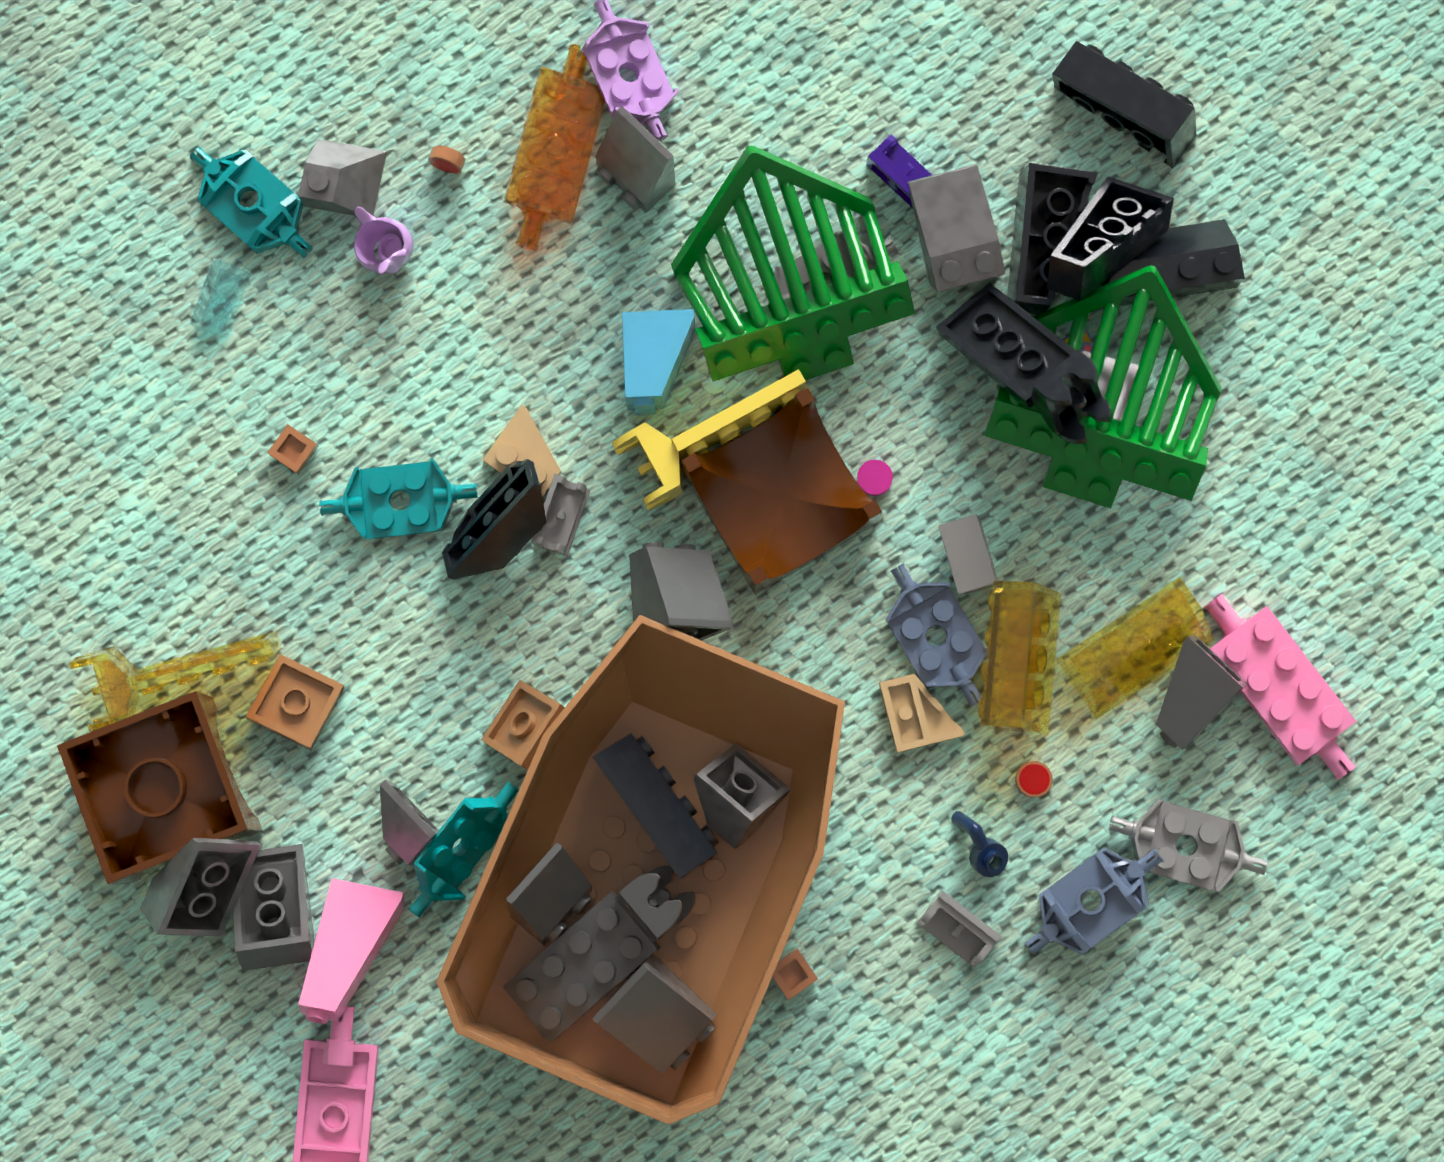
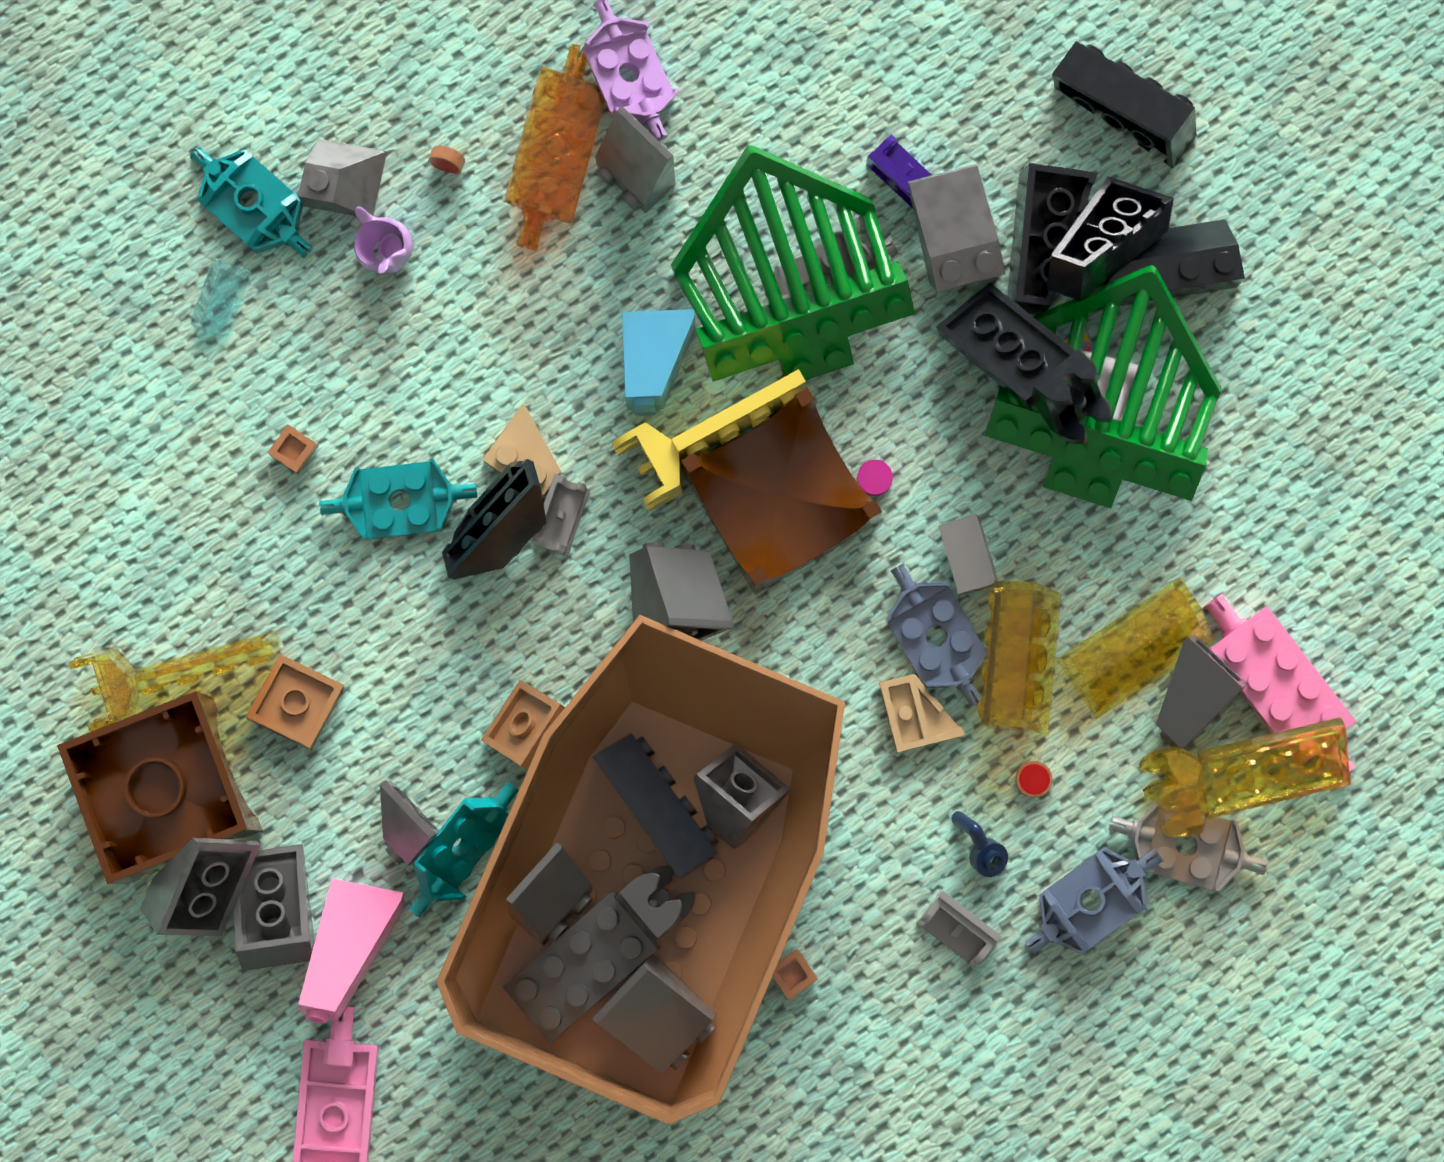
(1246, 774): none -> clear yellow hinge

